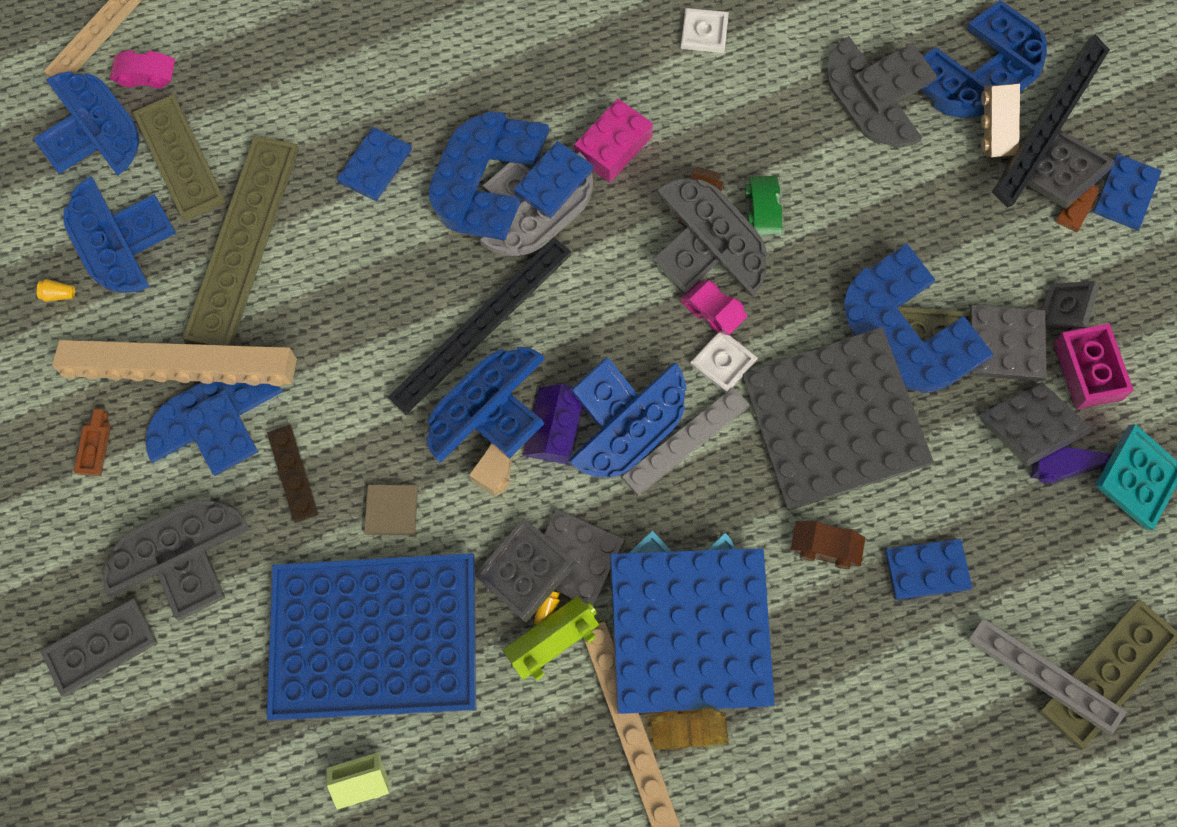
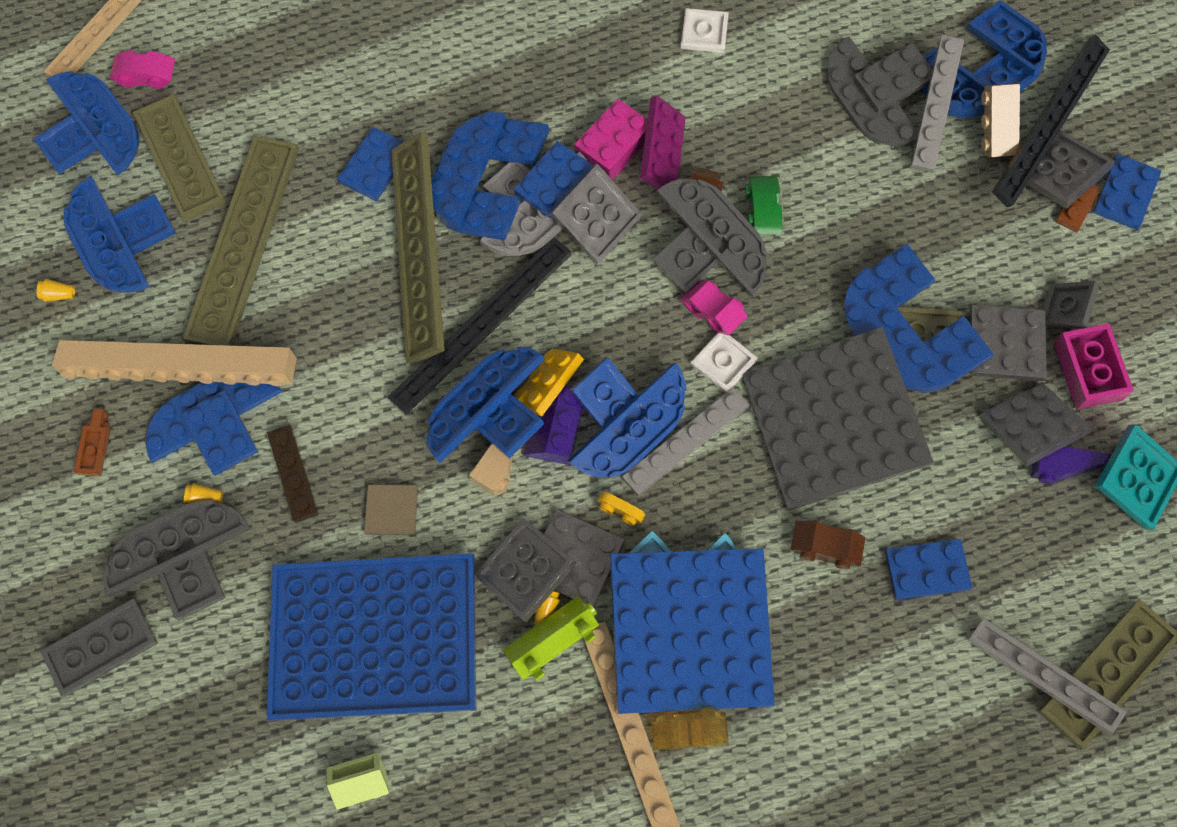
(201, 493): none -> yellow cone
(417, 249): none -> olive plate
(548, 380): none -> yellow plate
(596, 214): none -> flat silver plate
(630, 514): none -> yellow plate
(662, 144): none -> magenta plate
(937, 103): none -> light grey plate

